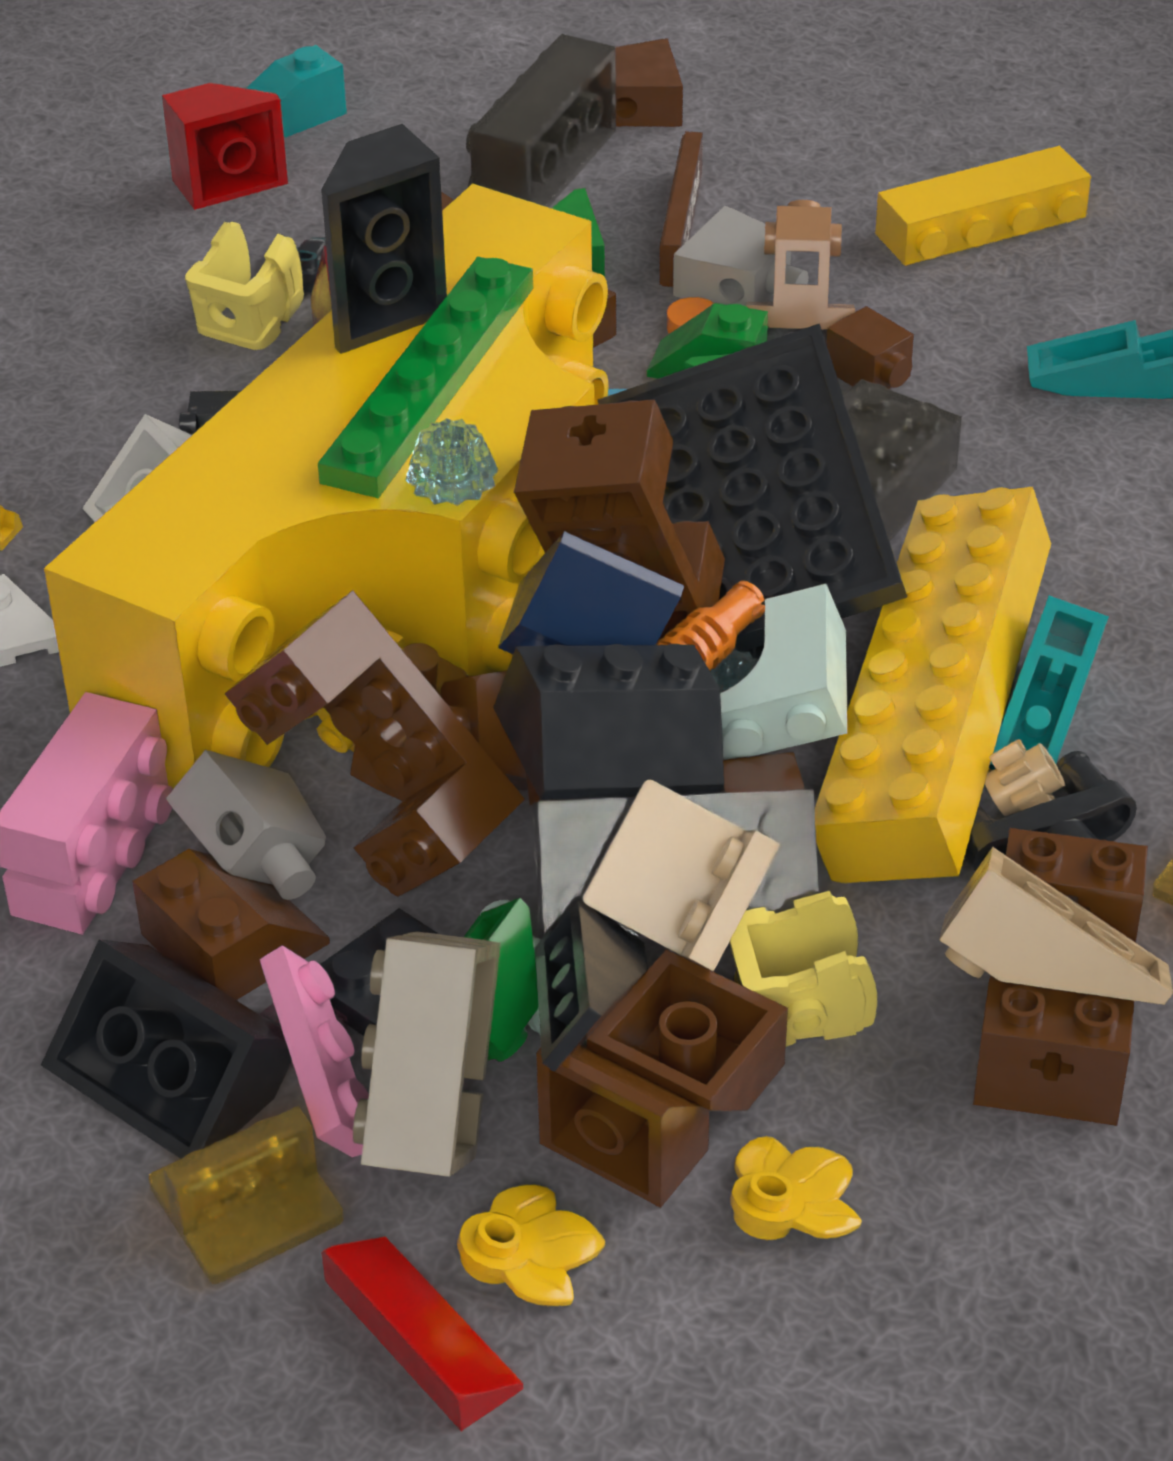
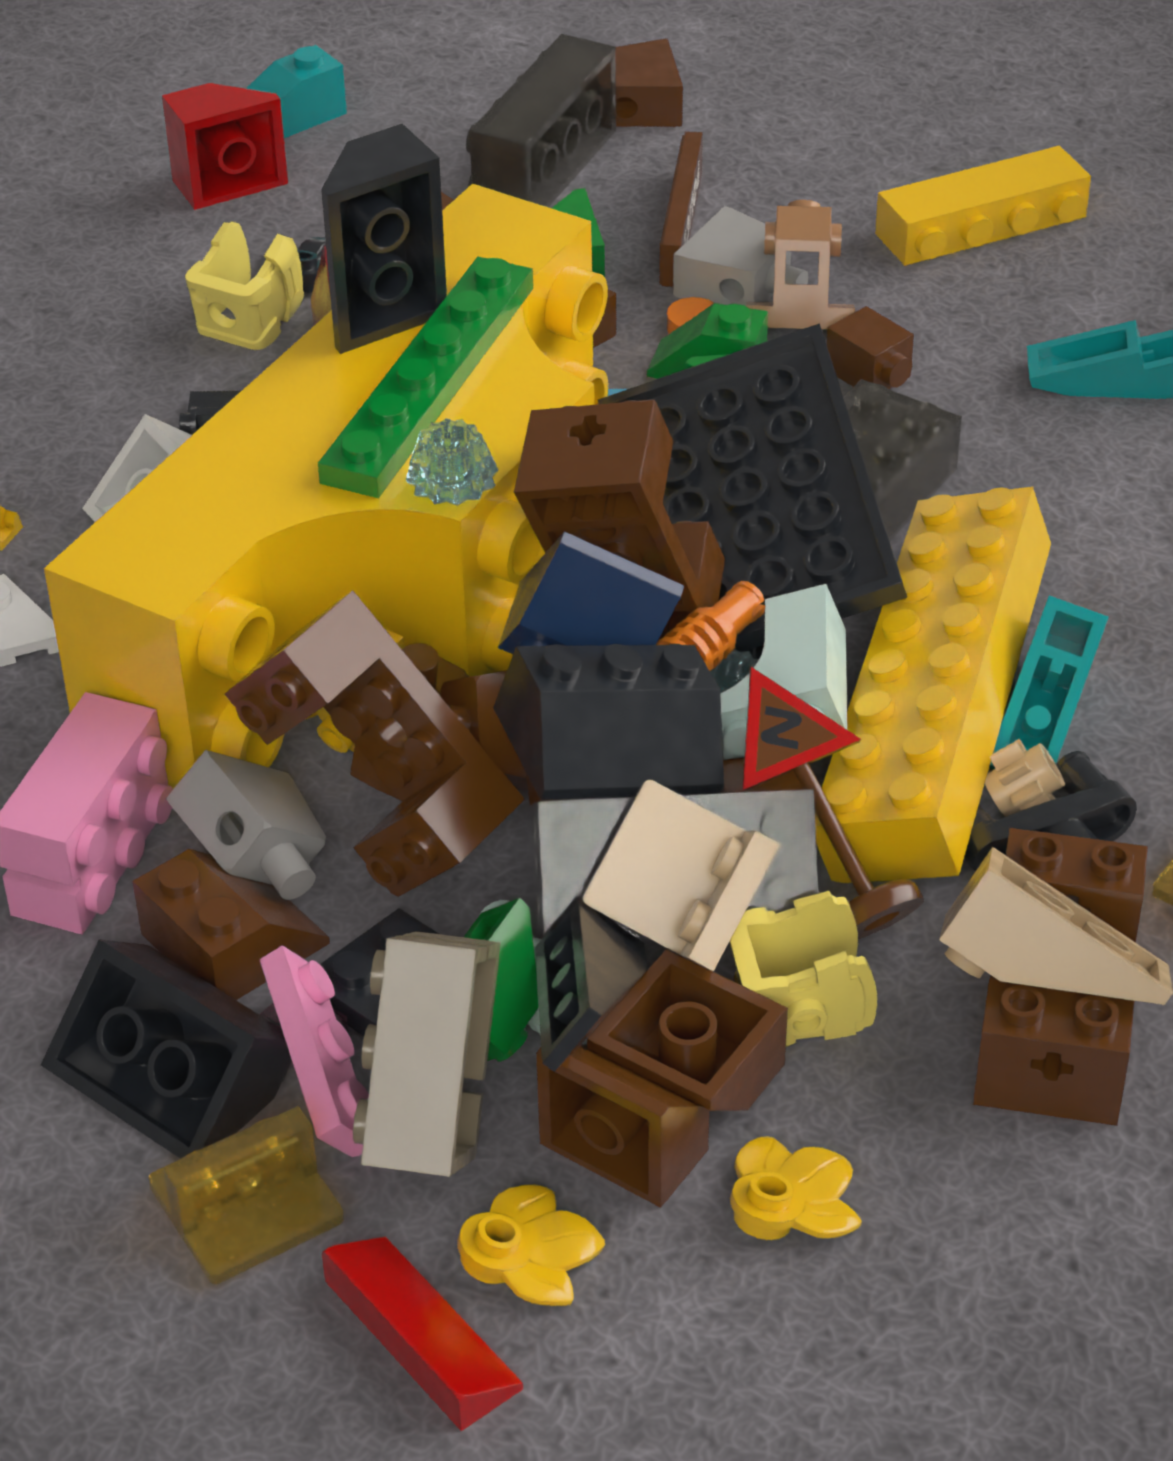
(787, 737): none -> reddish brown piece

